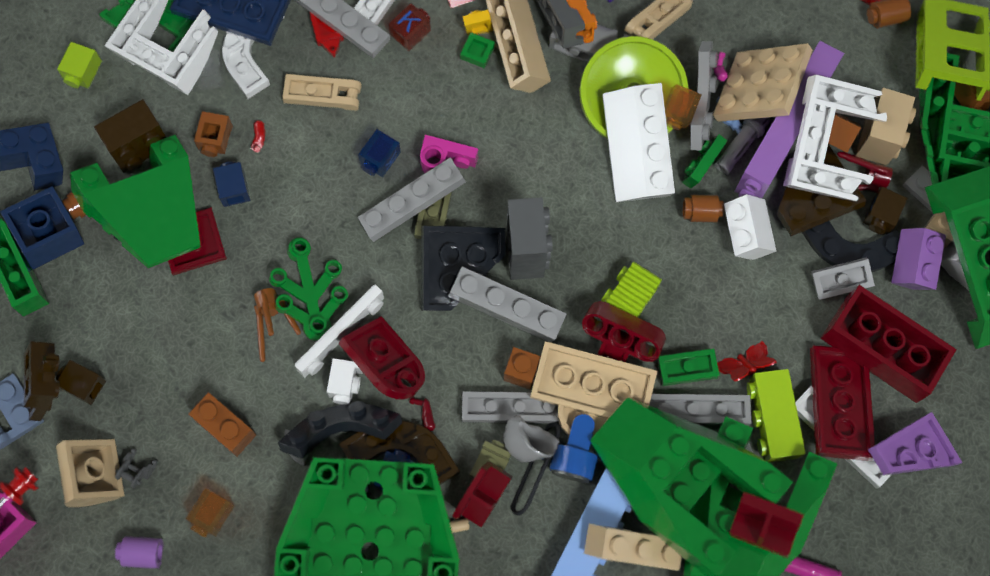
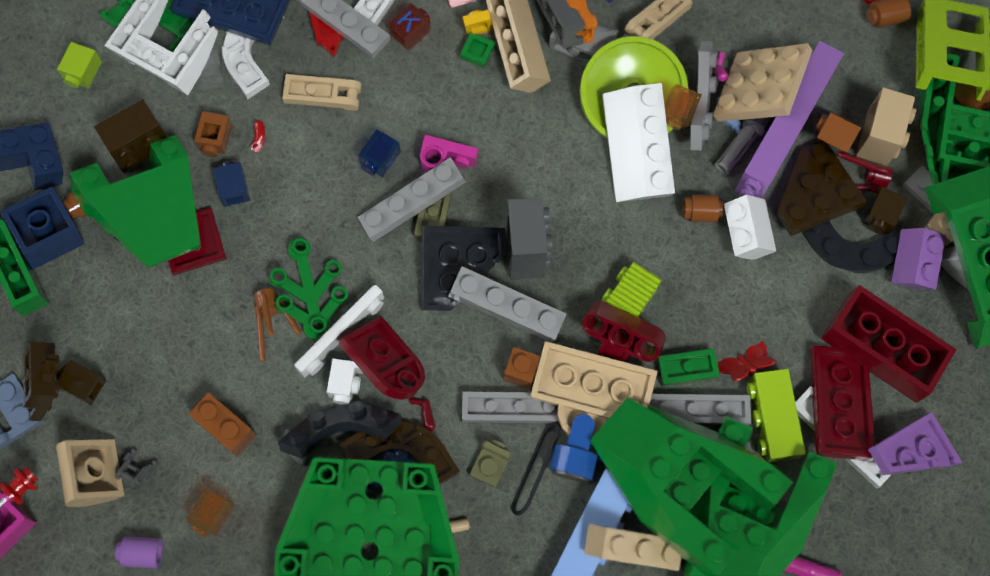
(483, 494): dark red panel -> none
(528, 441): light grey hair -> none
(696, 169): green plate -> none
(766, 525): dark red panel -> none
(821, 101): white wedge -> none
(842, 278): light grey plate -> none

